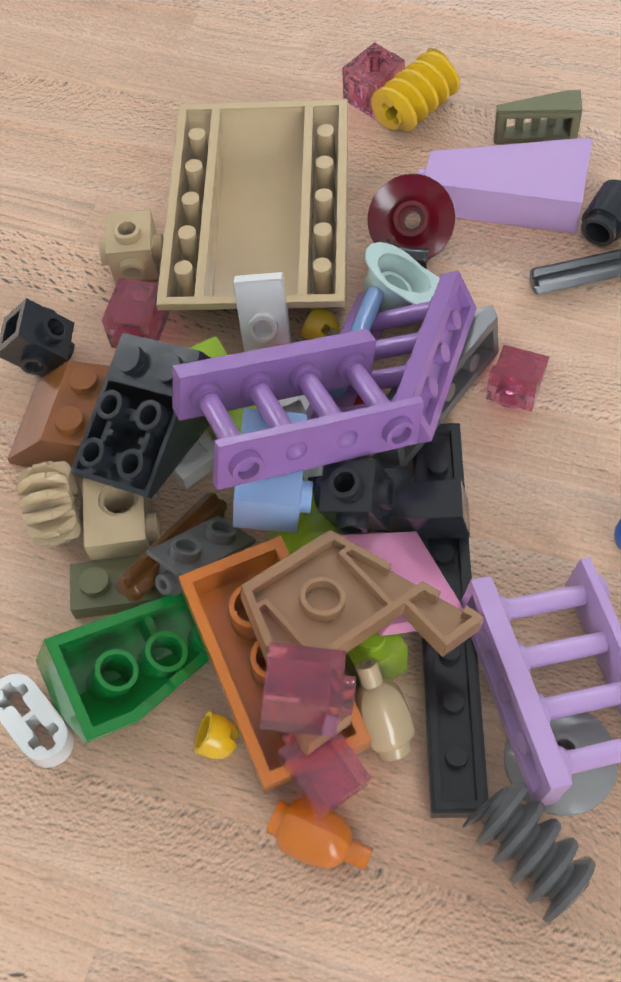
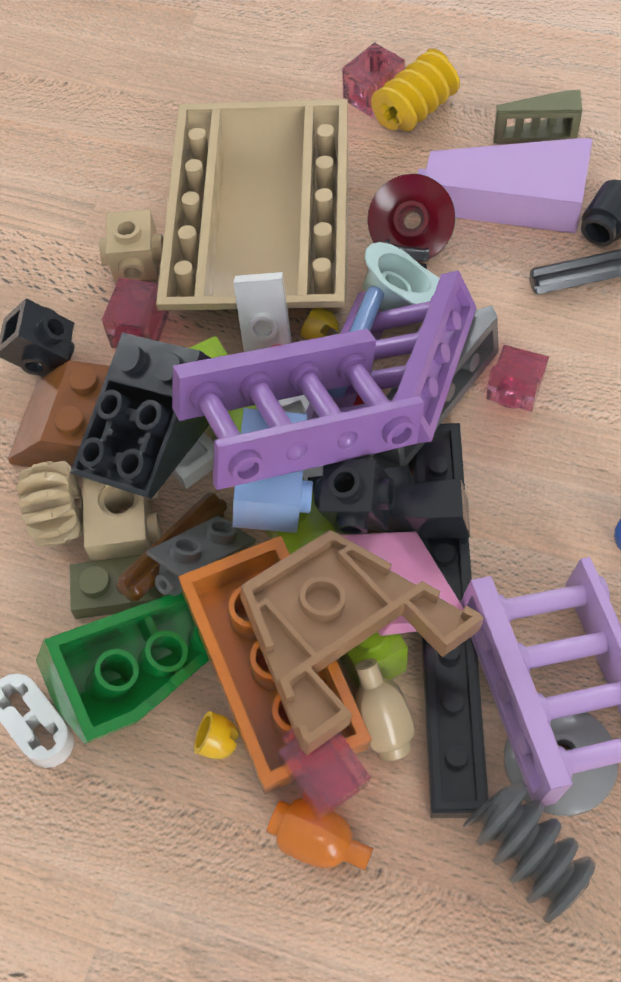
(306, 690): clear pink brick -> none

